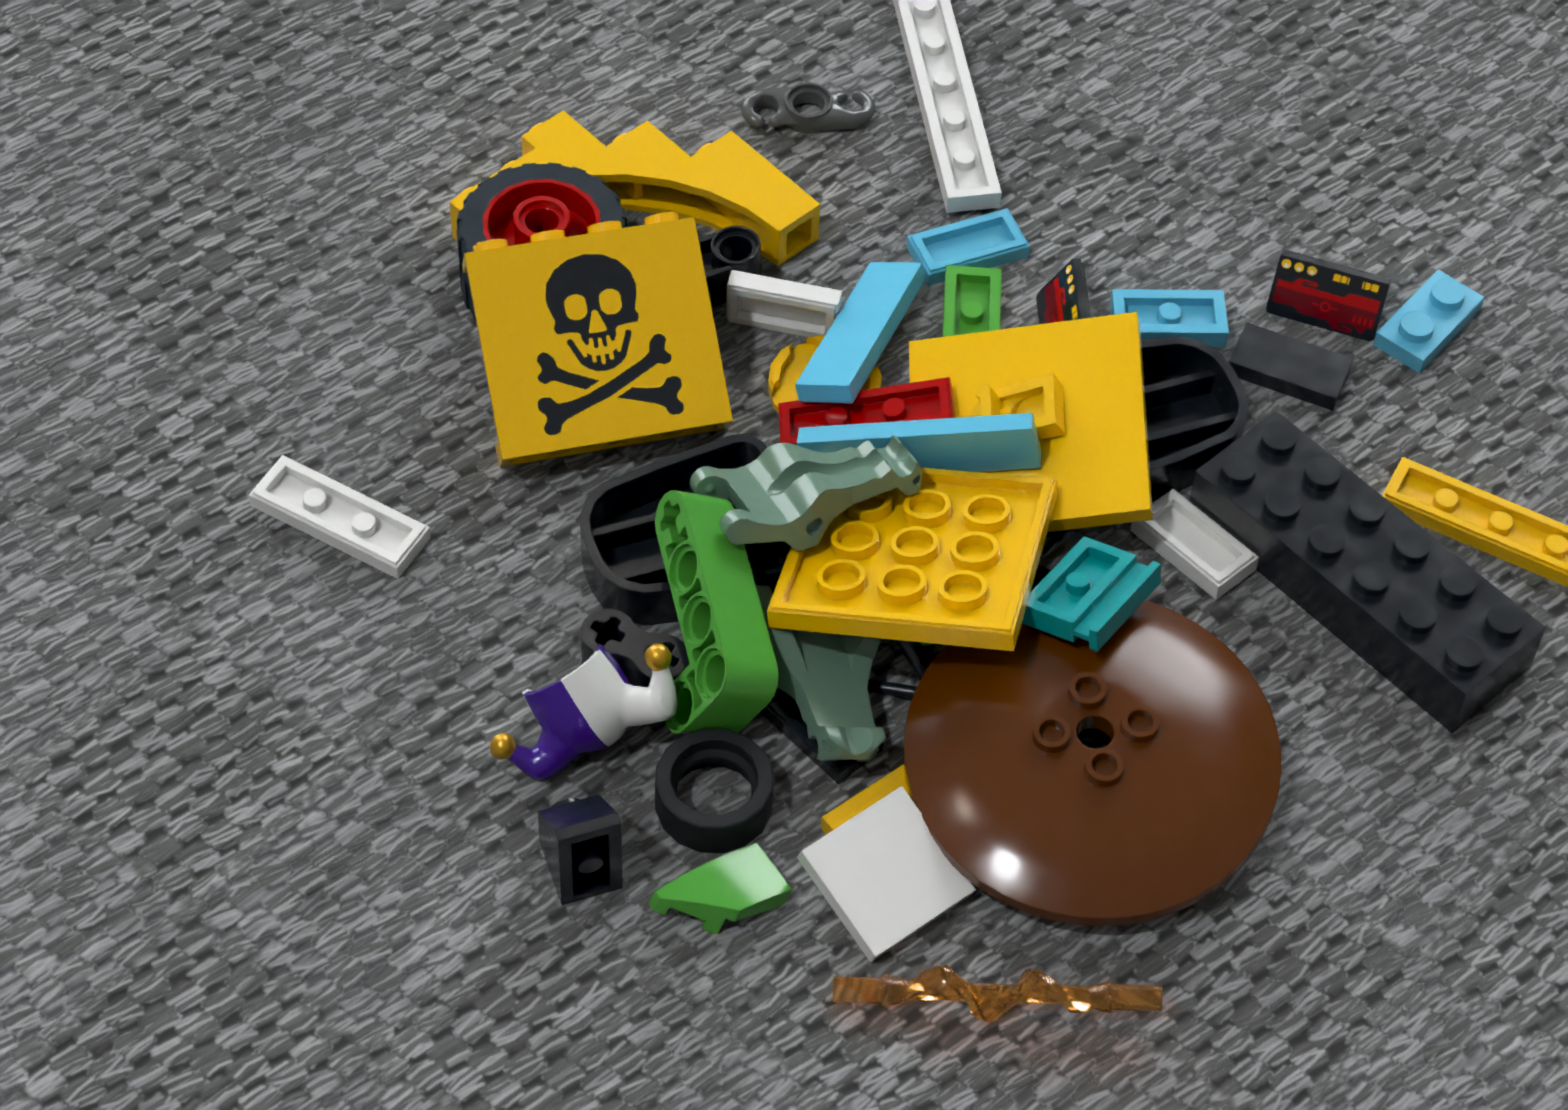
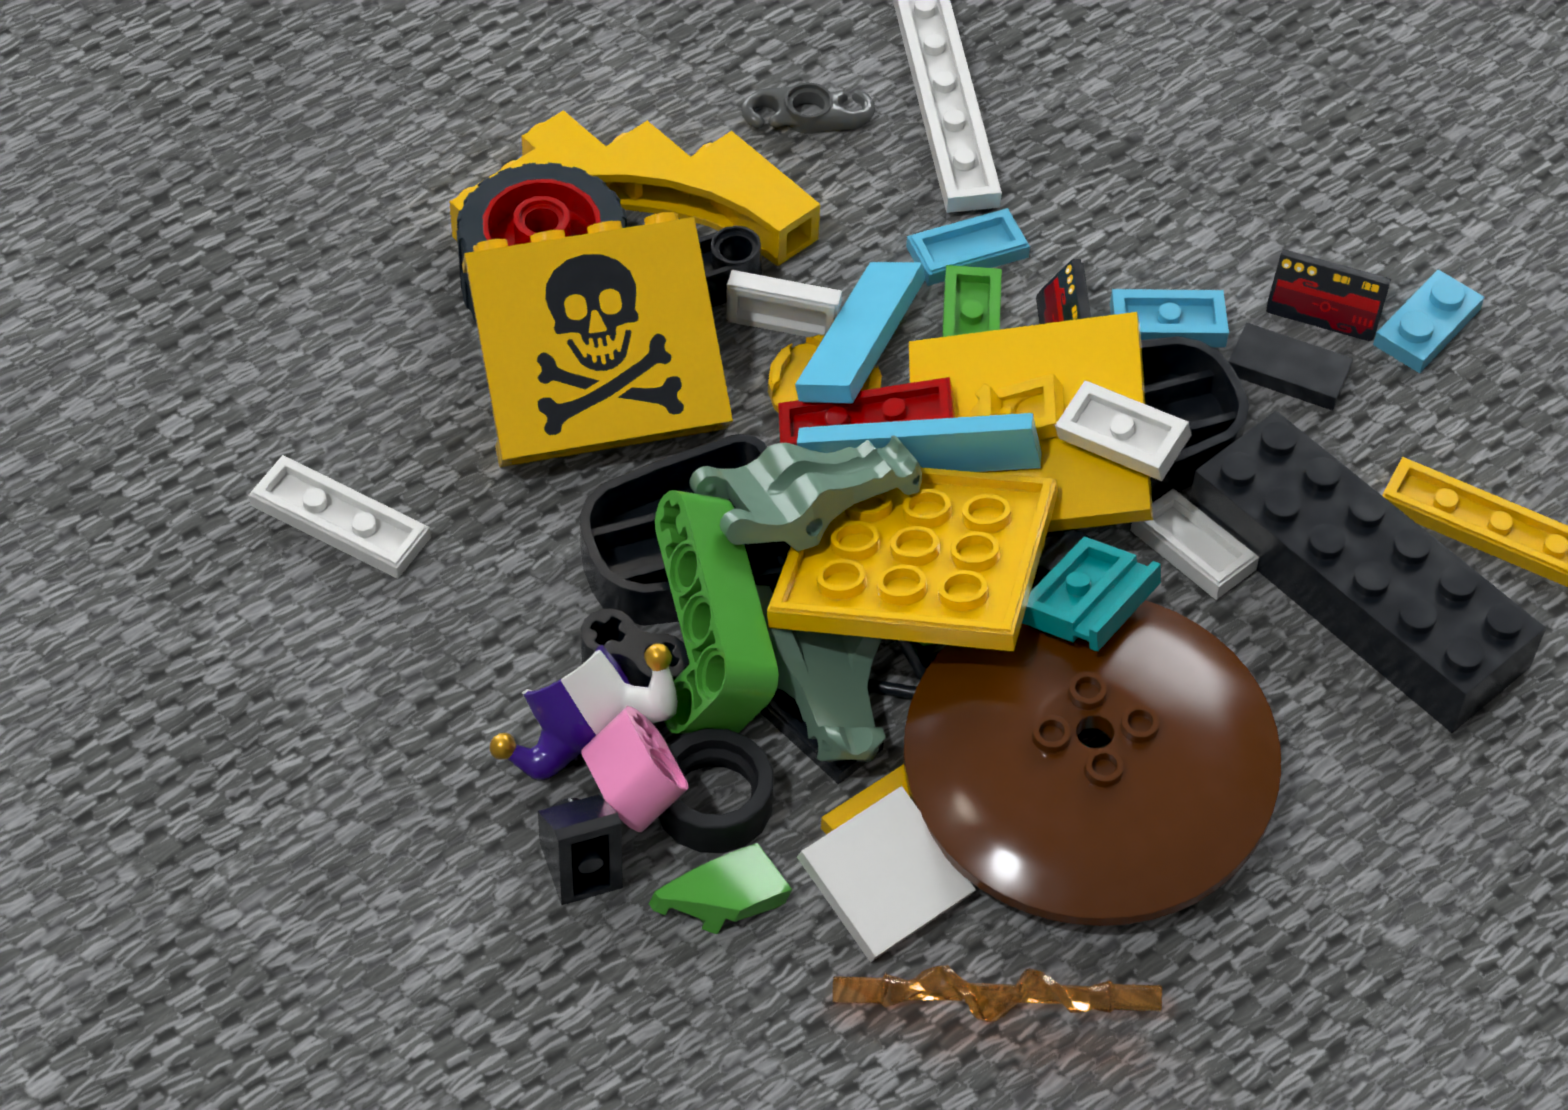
(634, 769): none -> bright pink beam
(1123, 430): none -> white plate

